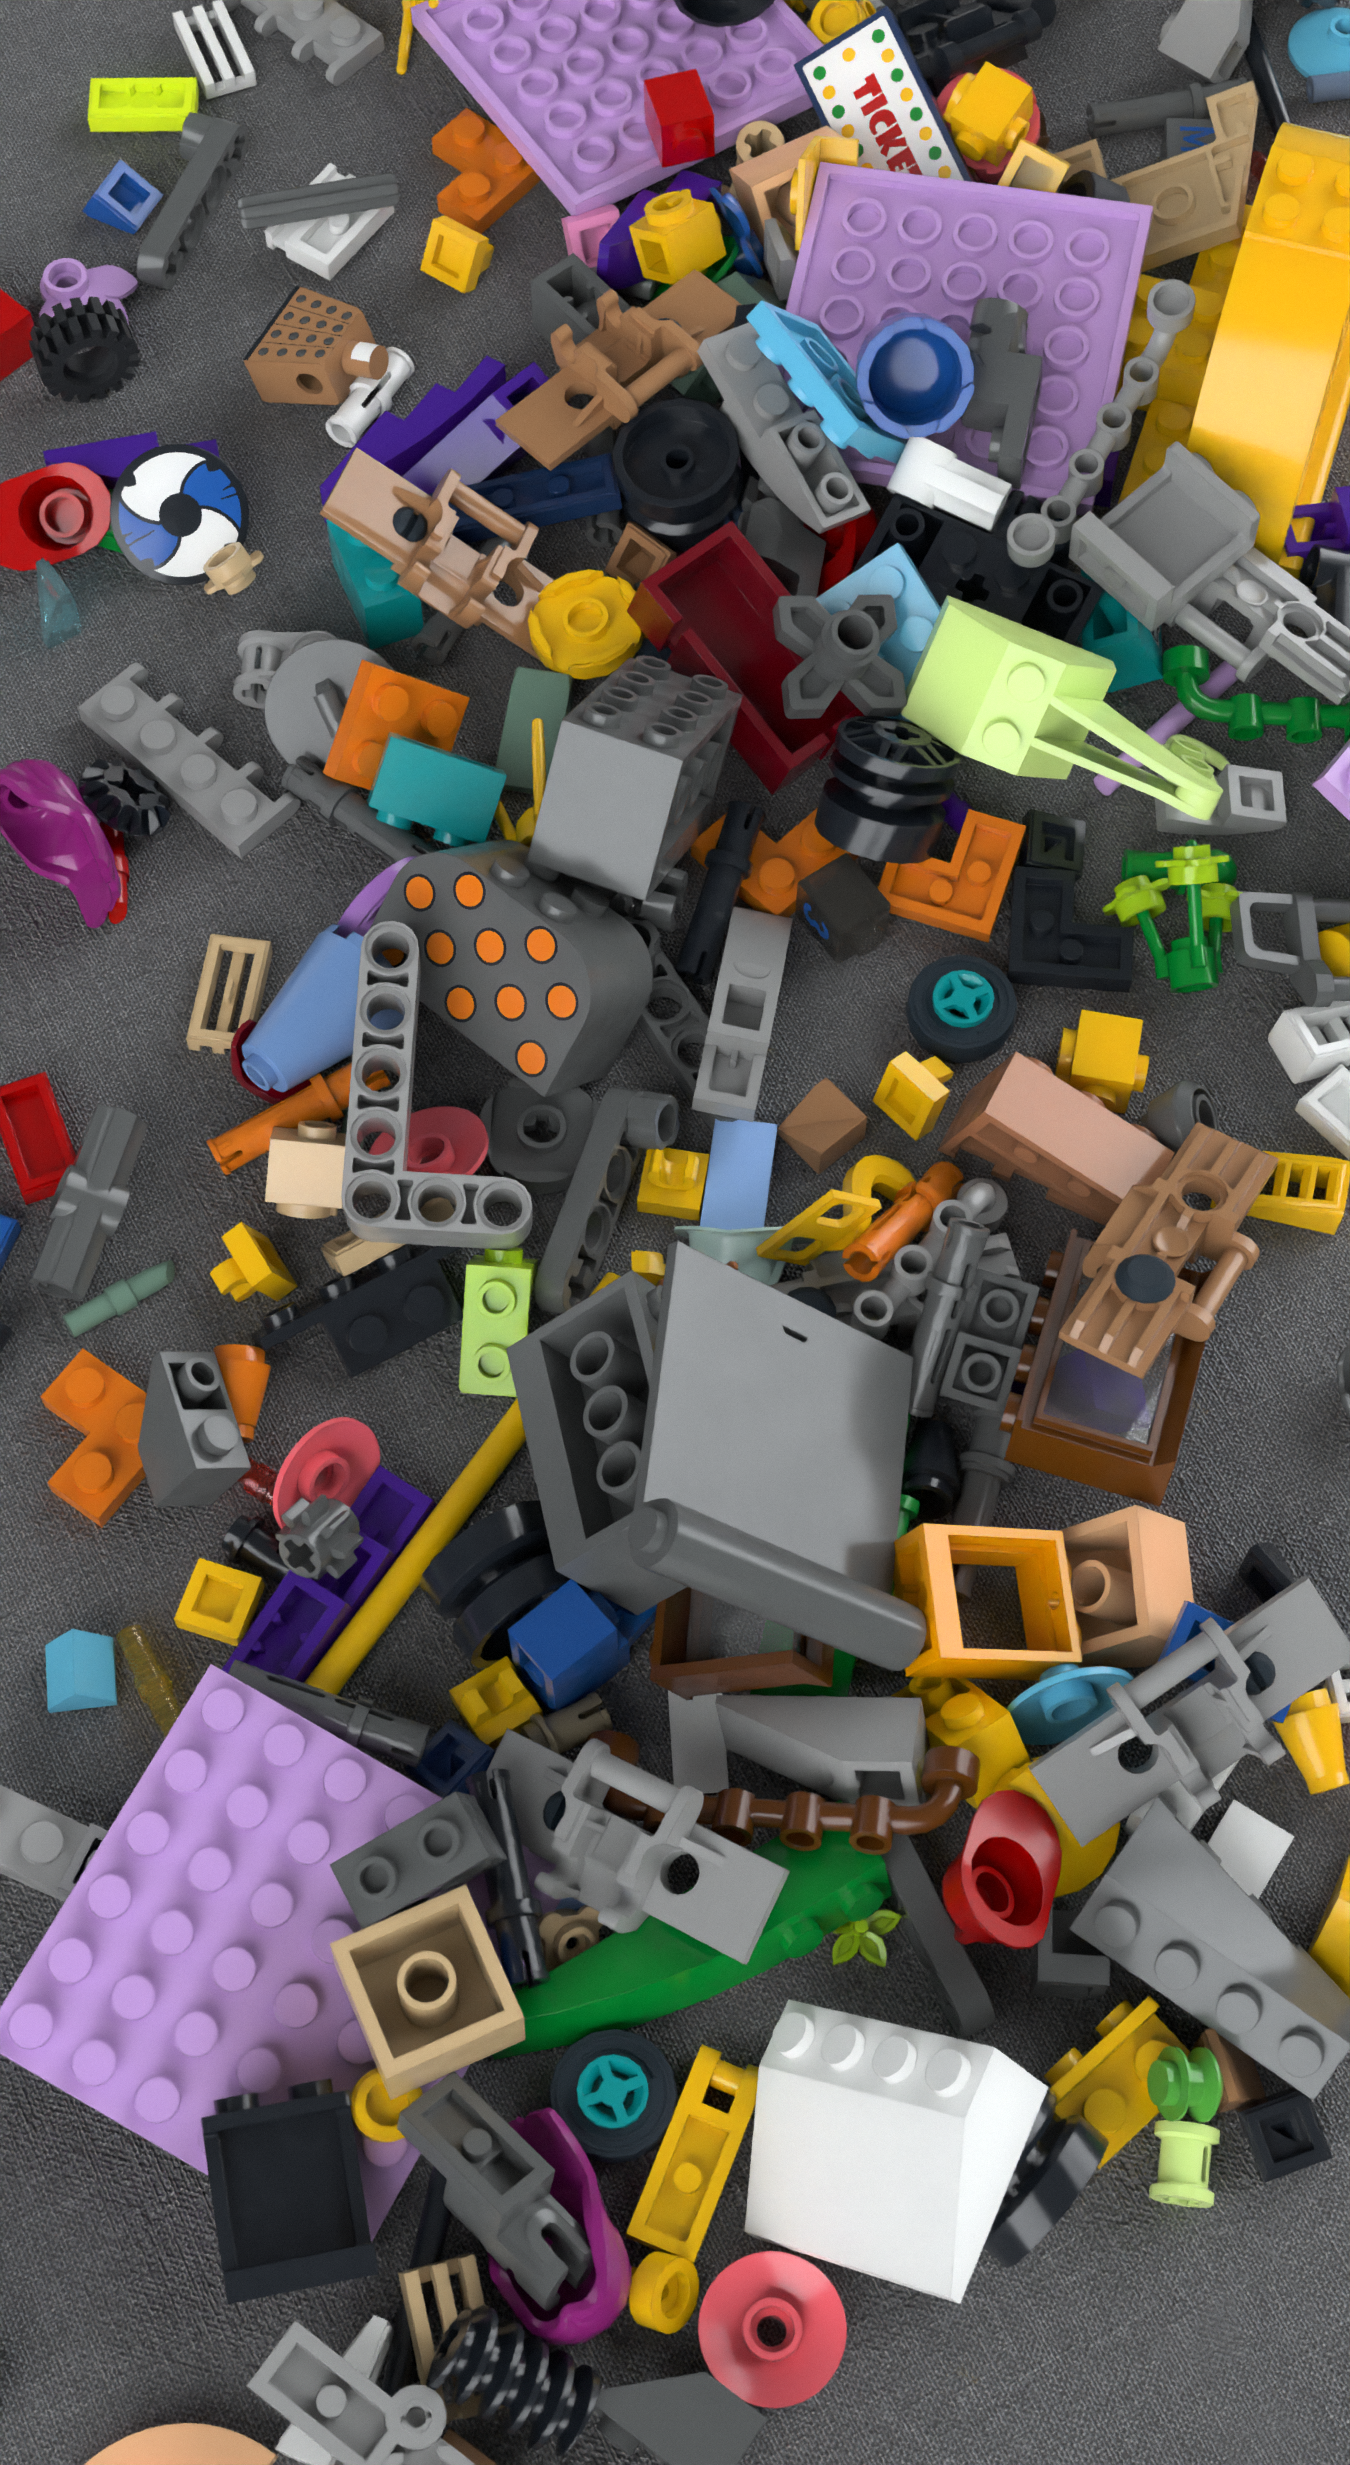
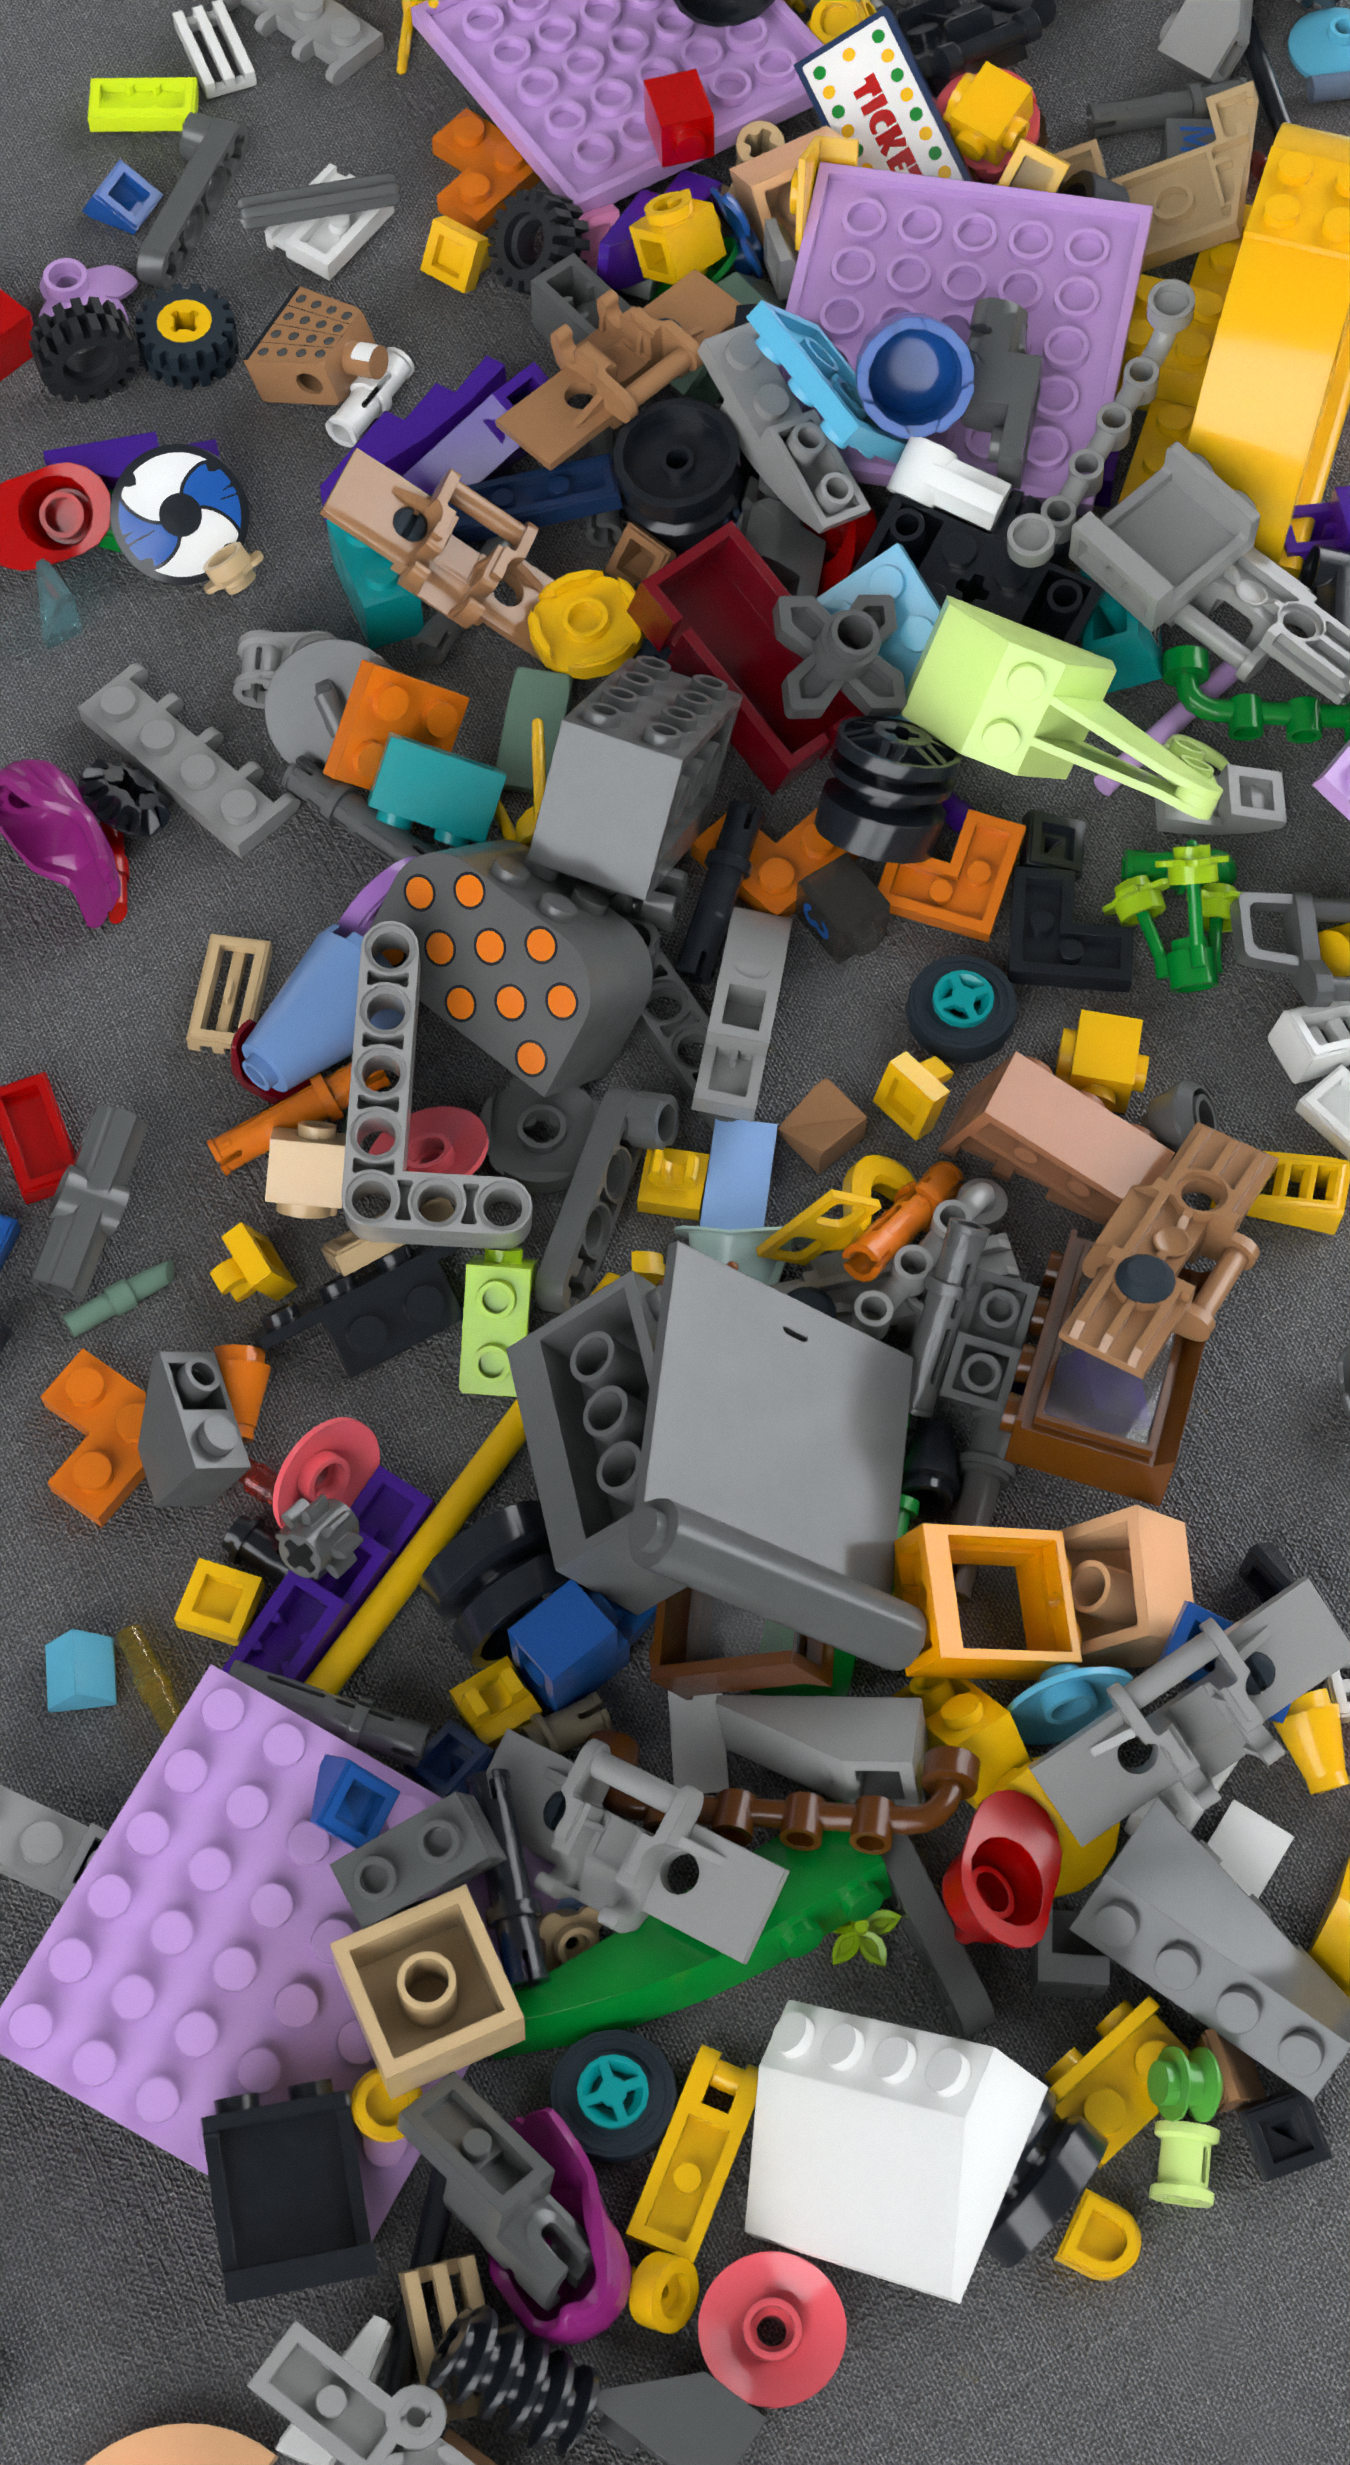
(187, 336): none -> black wheel
(351, 1801): none -> blue slope
(518, 231): none -> black tyre
(1100, 2239): none -> yellow tile

